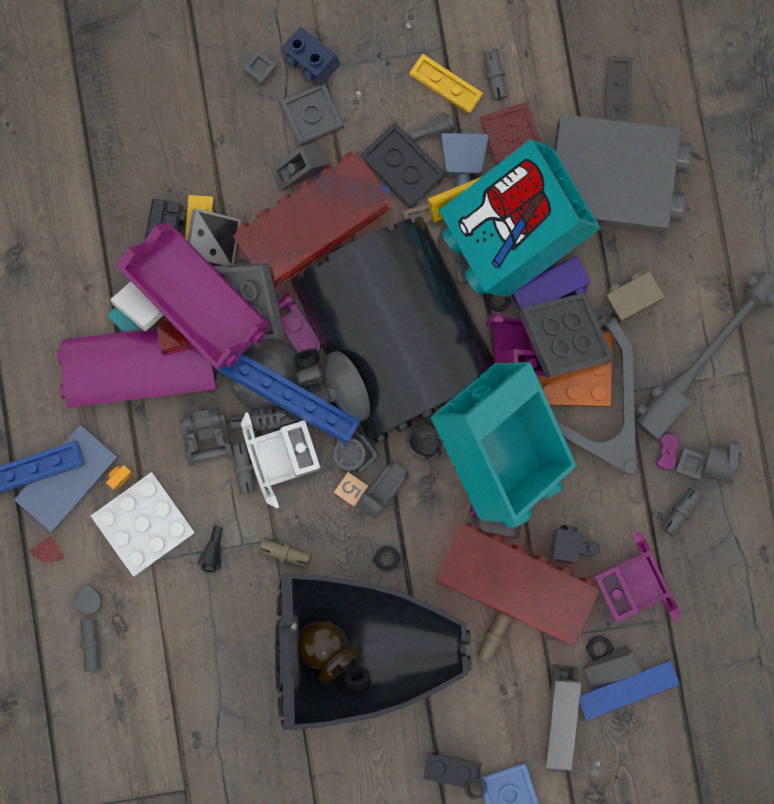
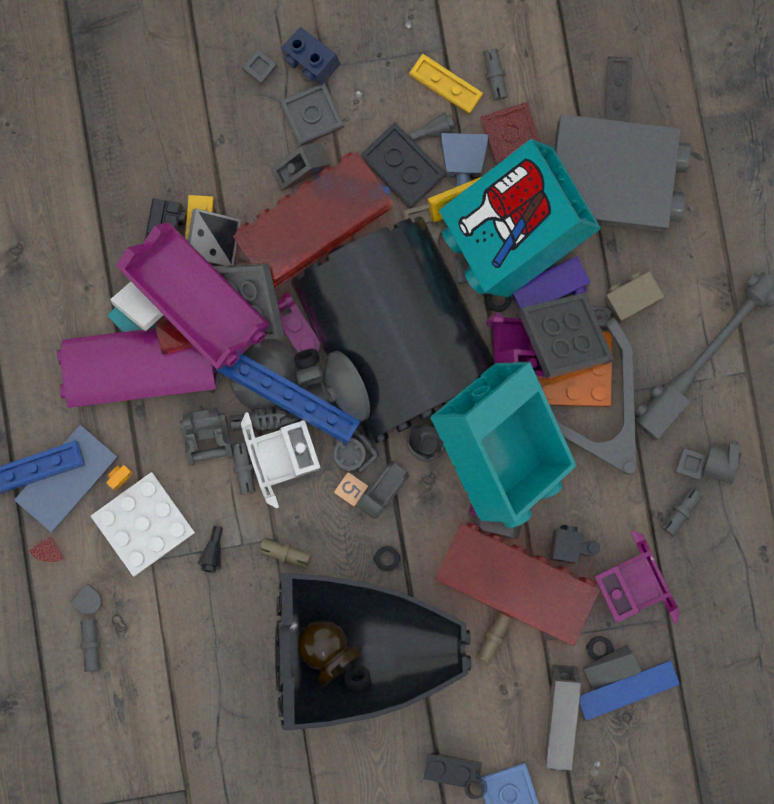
(668, 451): magenta piece -> none

